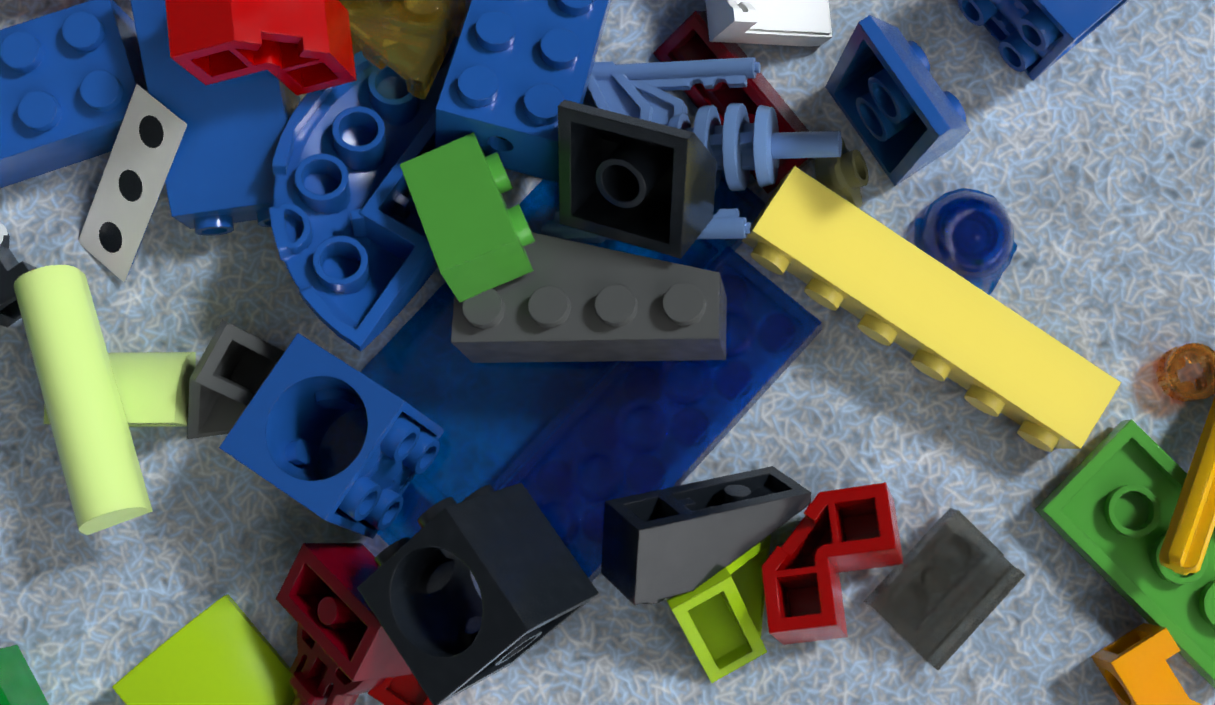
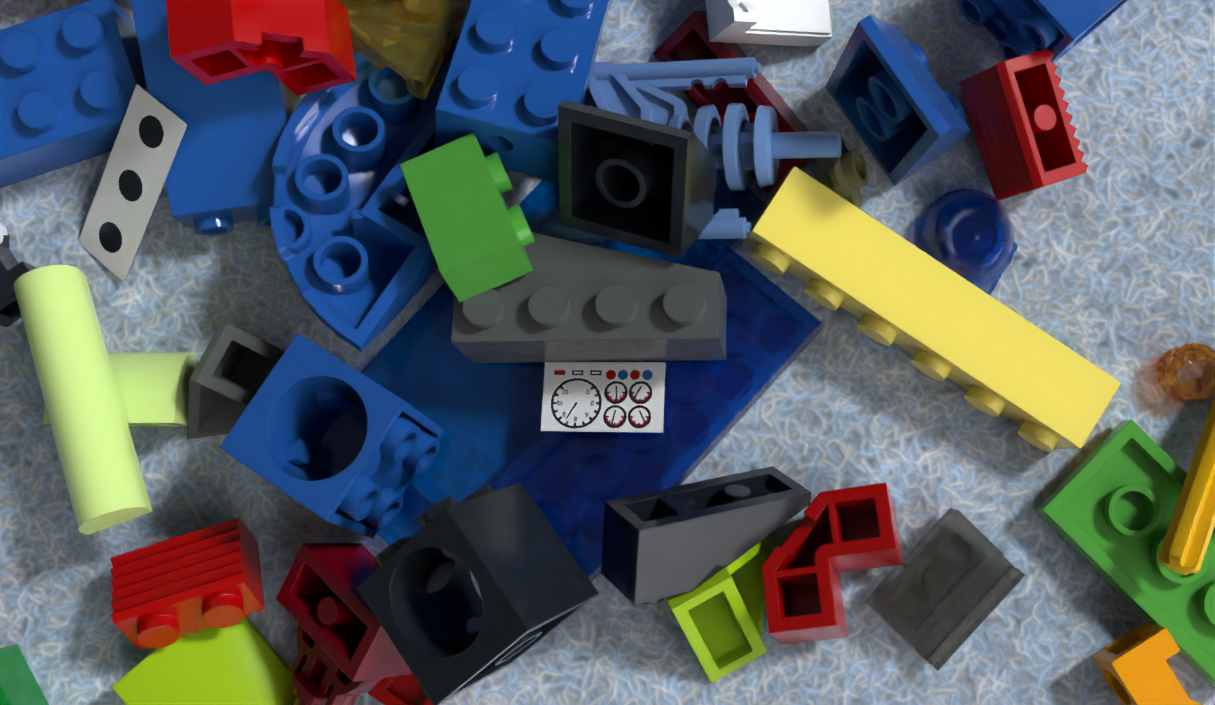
(187, 584): none -> red brick
(603, 397): none -> white sticker
(1022, 125): none -> red brick

